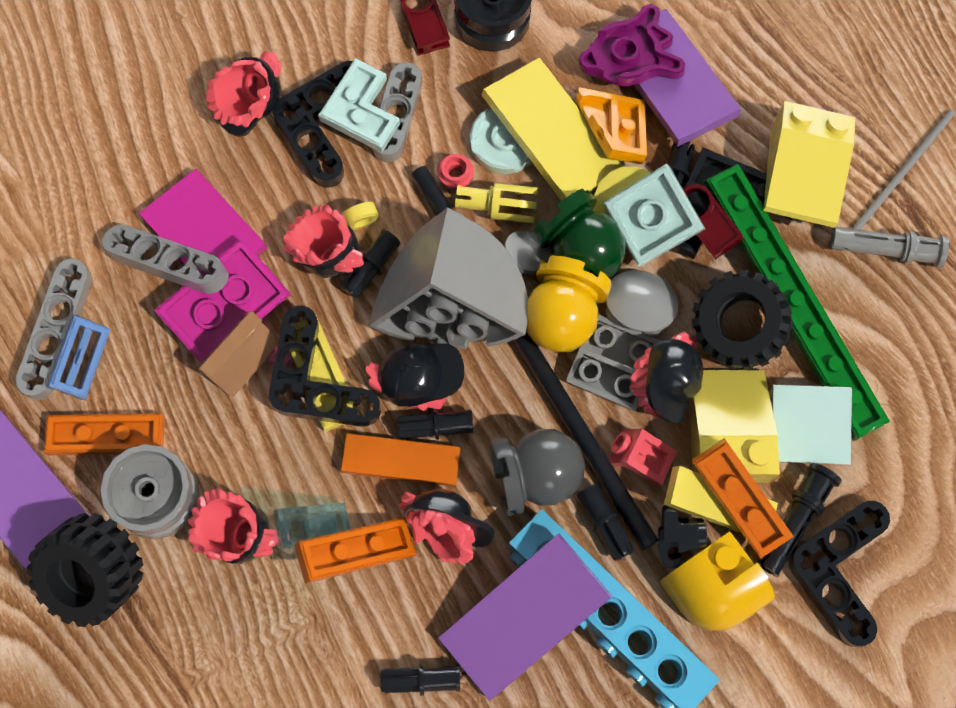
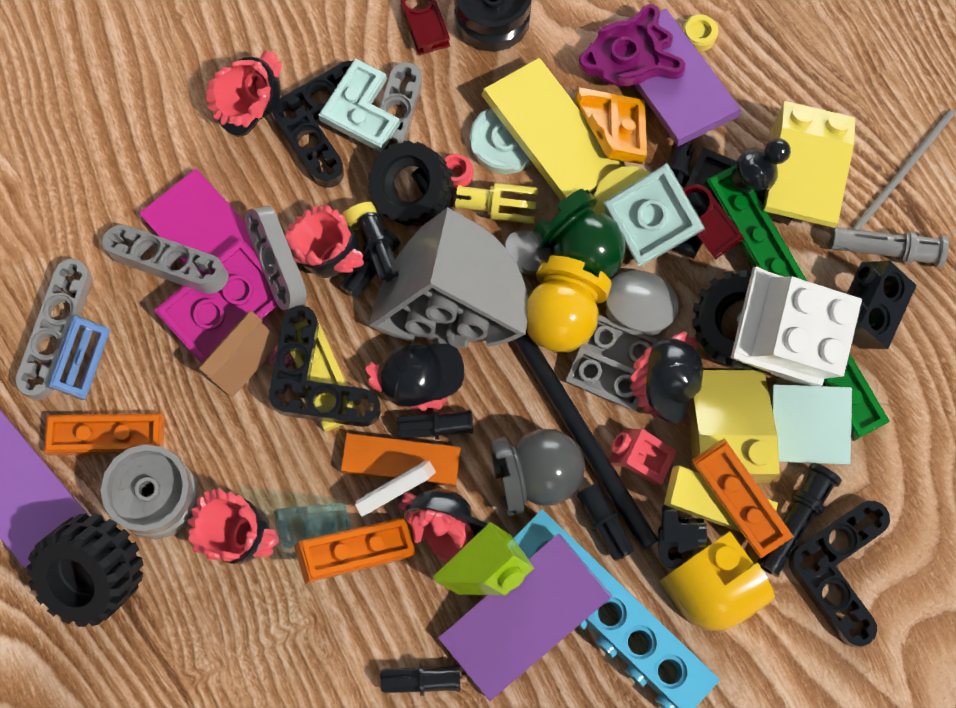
(275, 257): none -> light grey beam
(378, 246): none -> black axle
(383, 178): none -> black tyre
(395, 487): none -> white tile
(486, 565): none -> lime slope
(701, 31): none -> light yellow tile
(758, 166): none -> black animal
(795, 328): none -> white piece
(884, 298): none -> black brick

